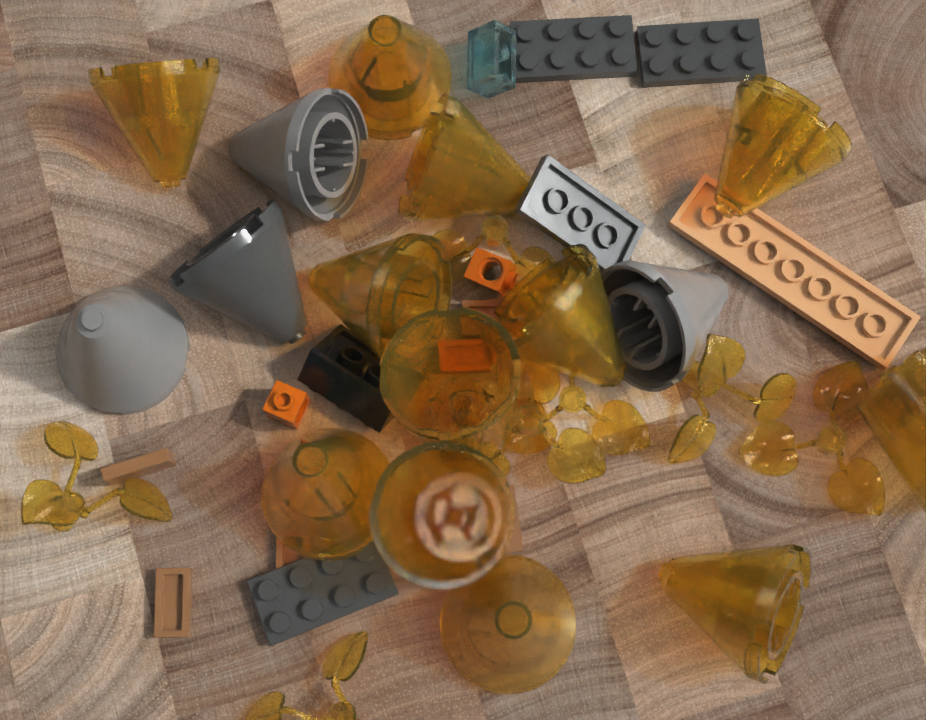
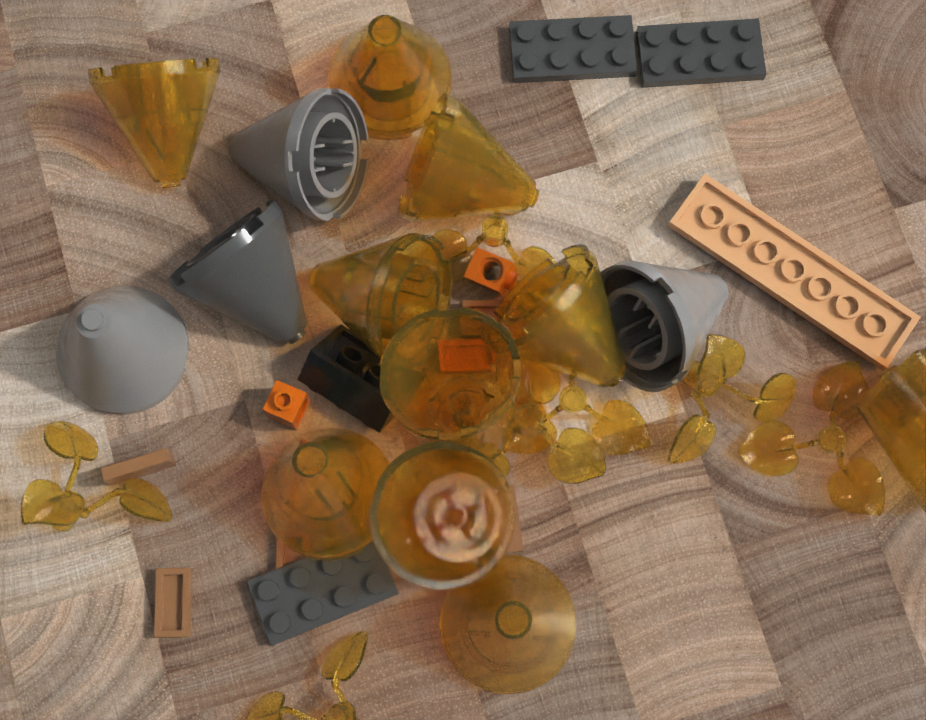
(491, 59): clear light blue brick -> none
(578, 214): plate -> none
(744, 601): clear yellow cone -> none
(773, 145): clear yellow cone -> none

